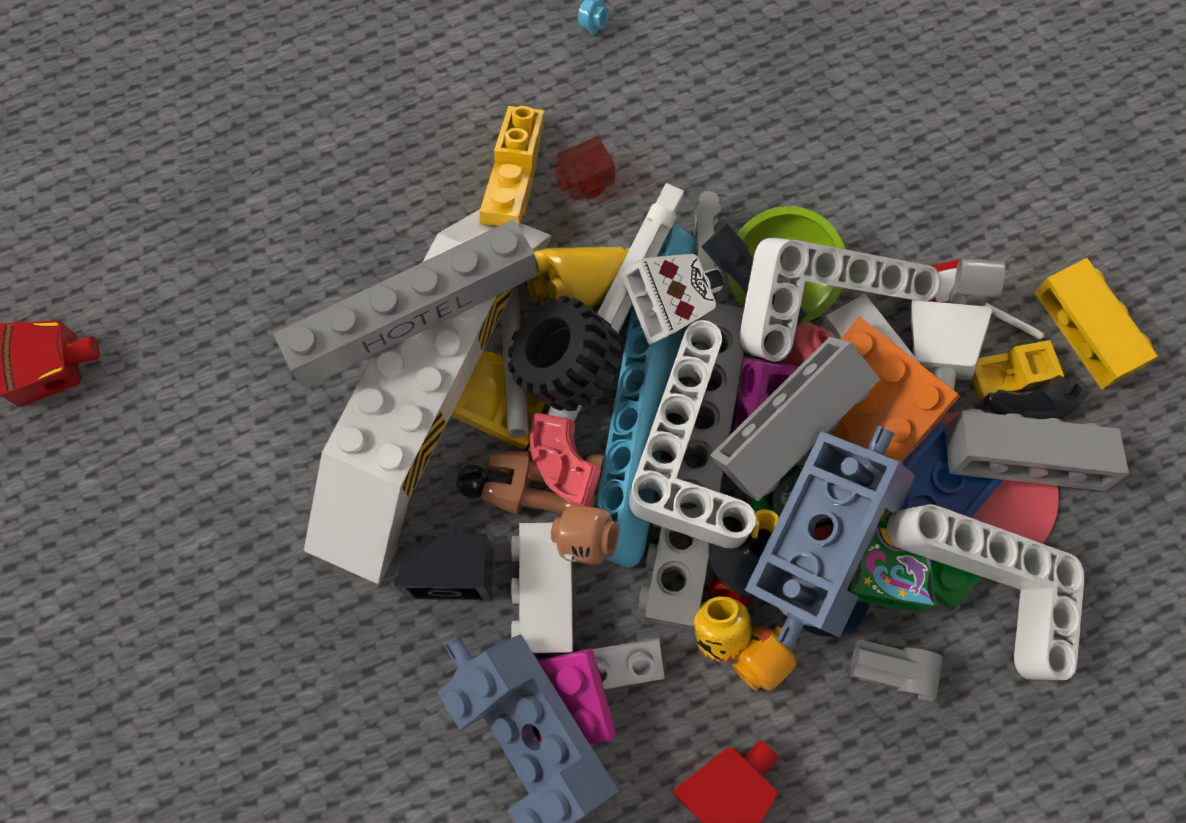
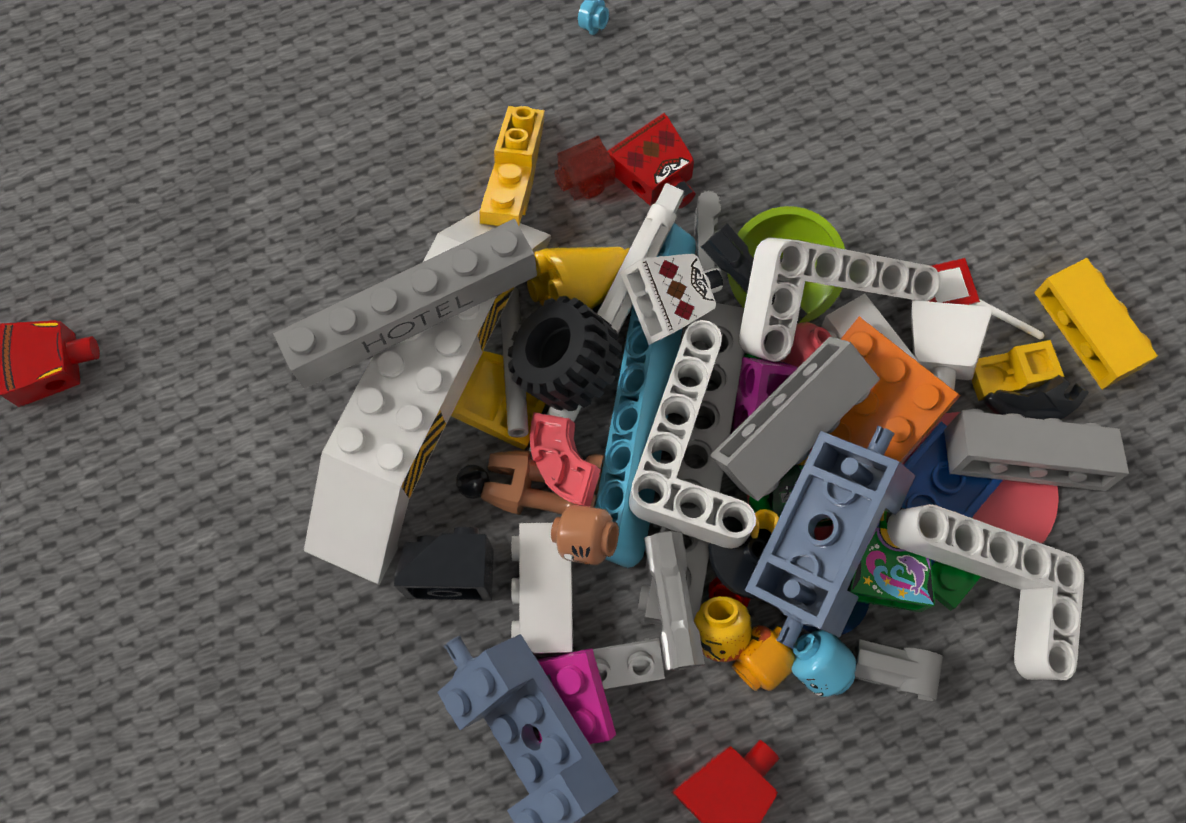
(652, 159): none -> red torso
(679, 633): none -> light grey axle
(823, 663): none -> medium azure head
(977, 281): light grey piece -> none

